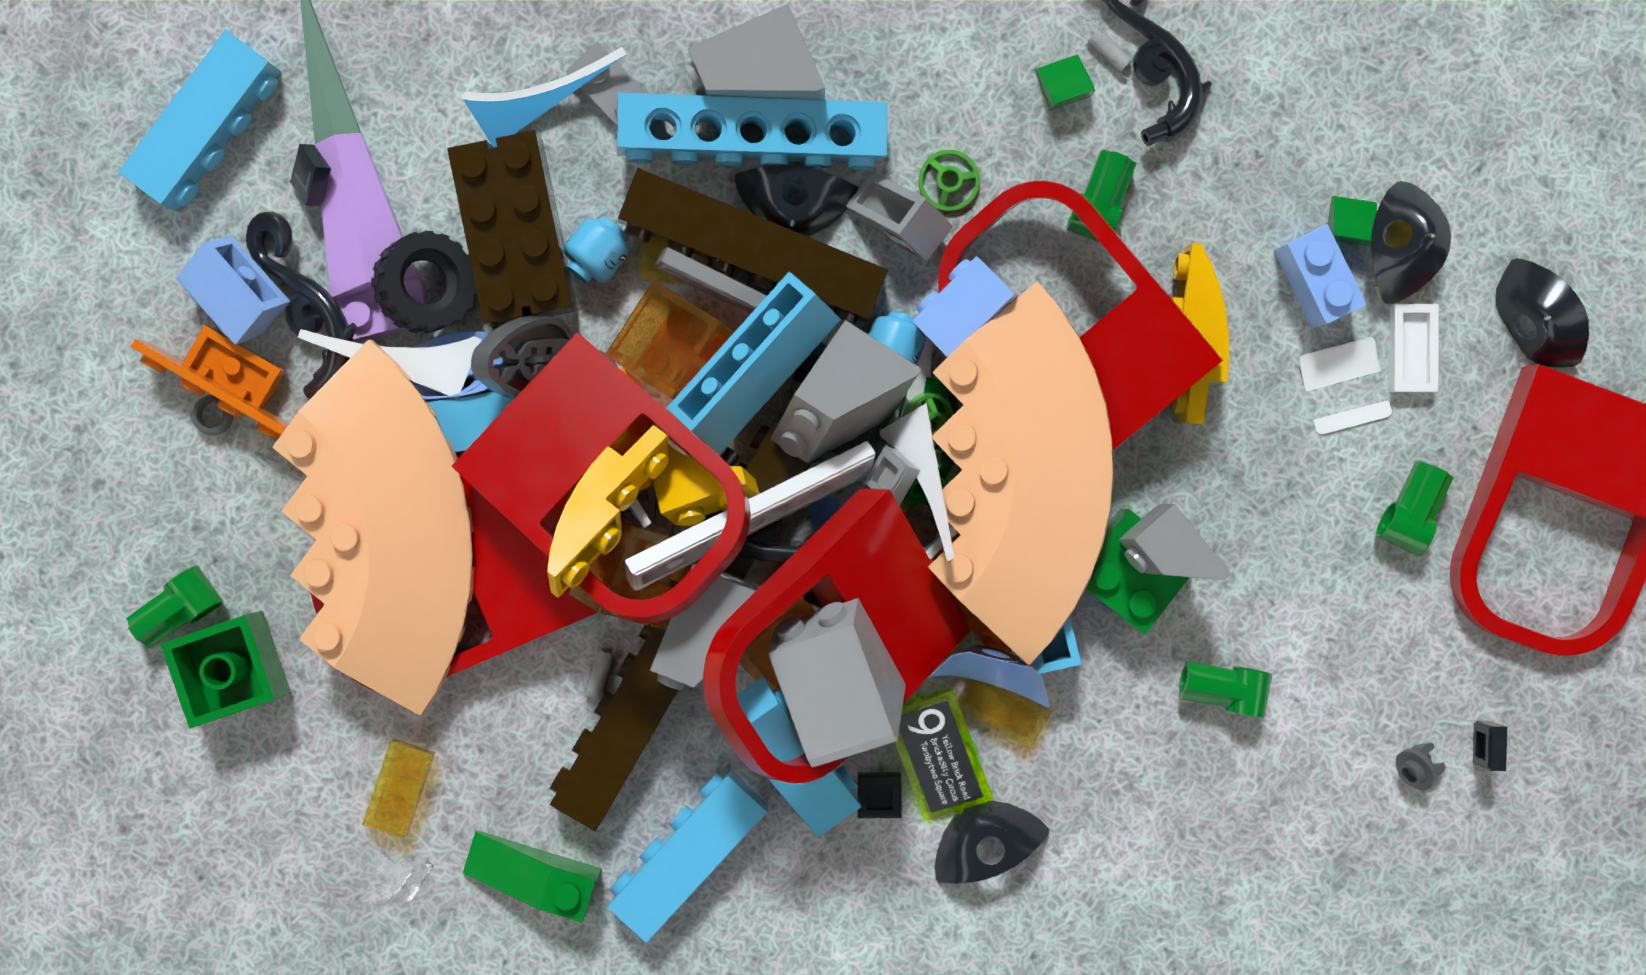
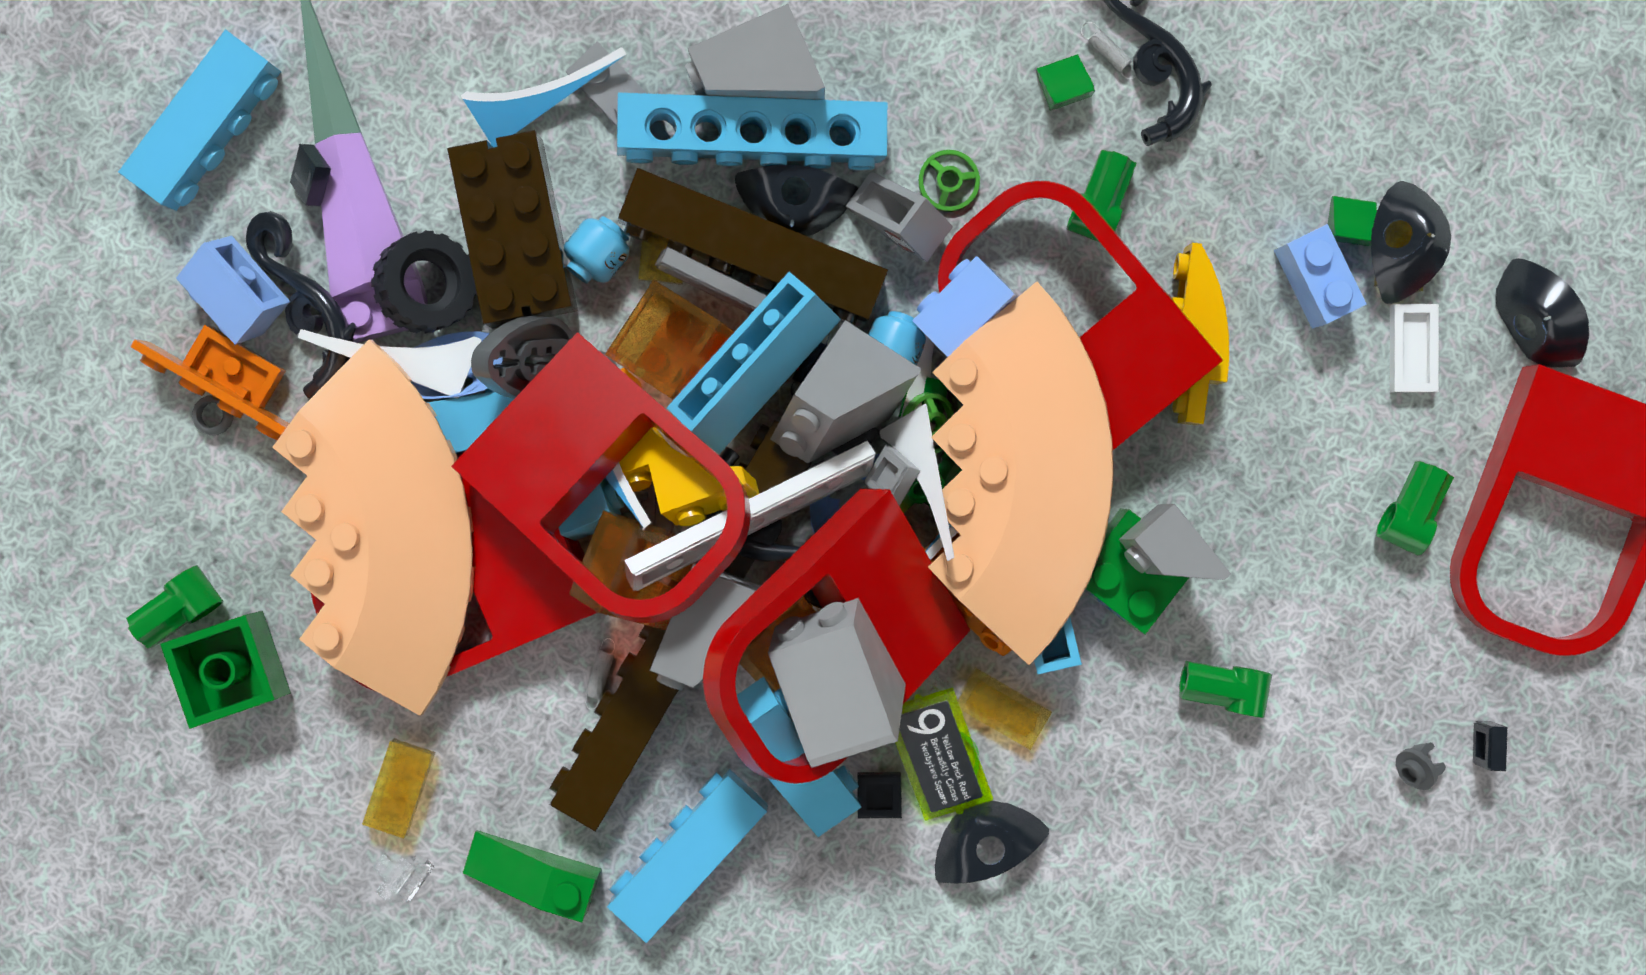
(592, 513): yellow slope -> none
(997, 669): light blue piece -> none
(1338, 365): white sticker -> none

